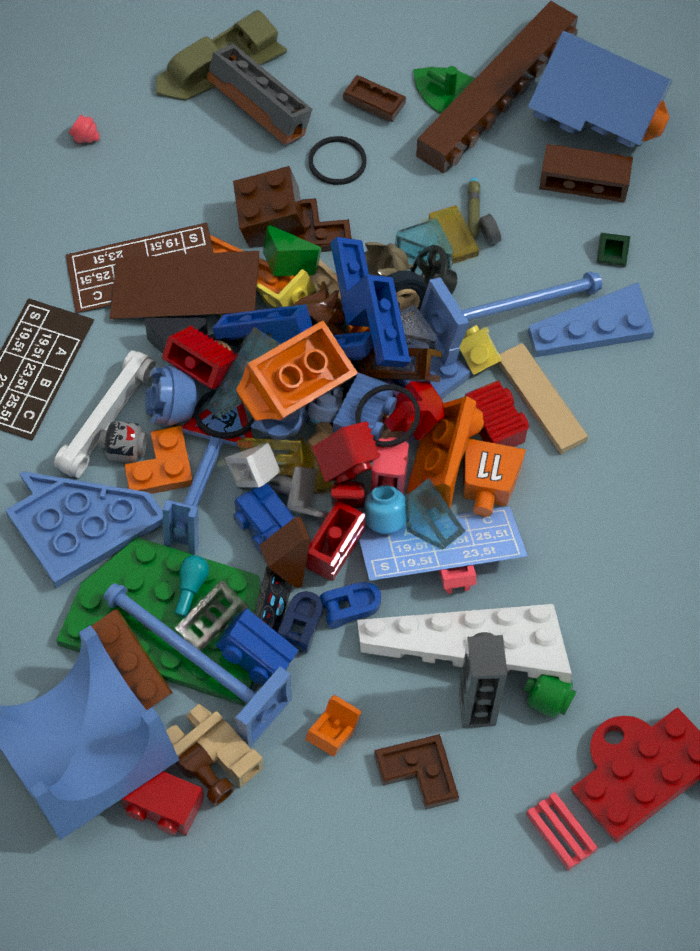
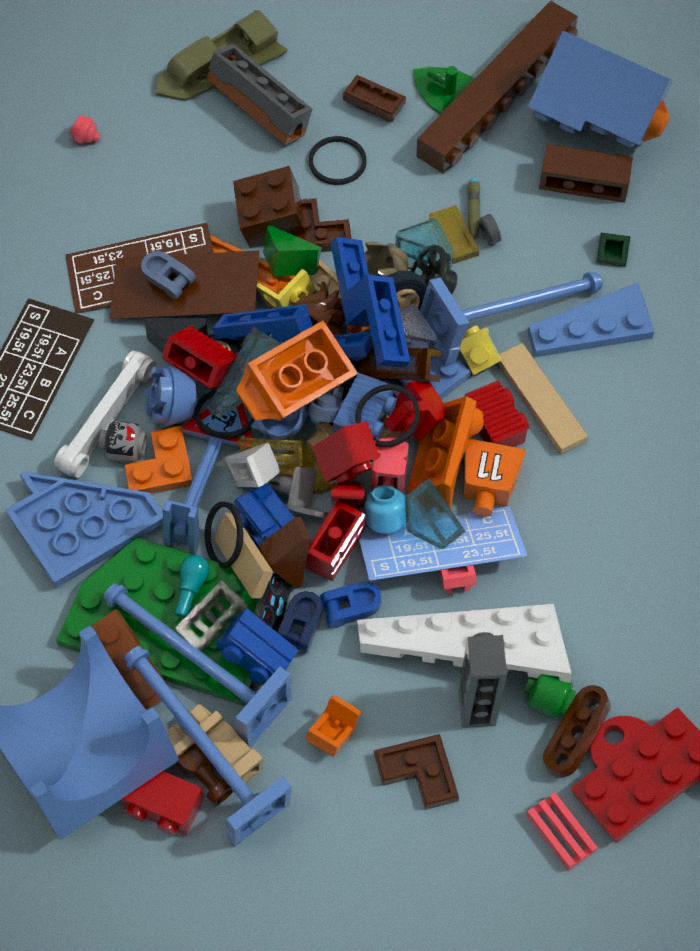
(160, 266): none -> sand blue plate
(207, 534): none -> black piece
(250, 565): none -> tan tile
(256, 807): none -> medium blue tile
(577, 719): none -> reddish brown plate

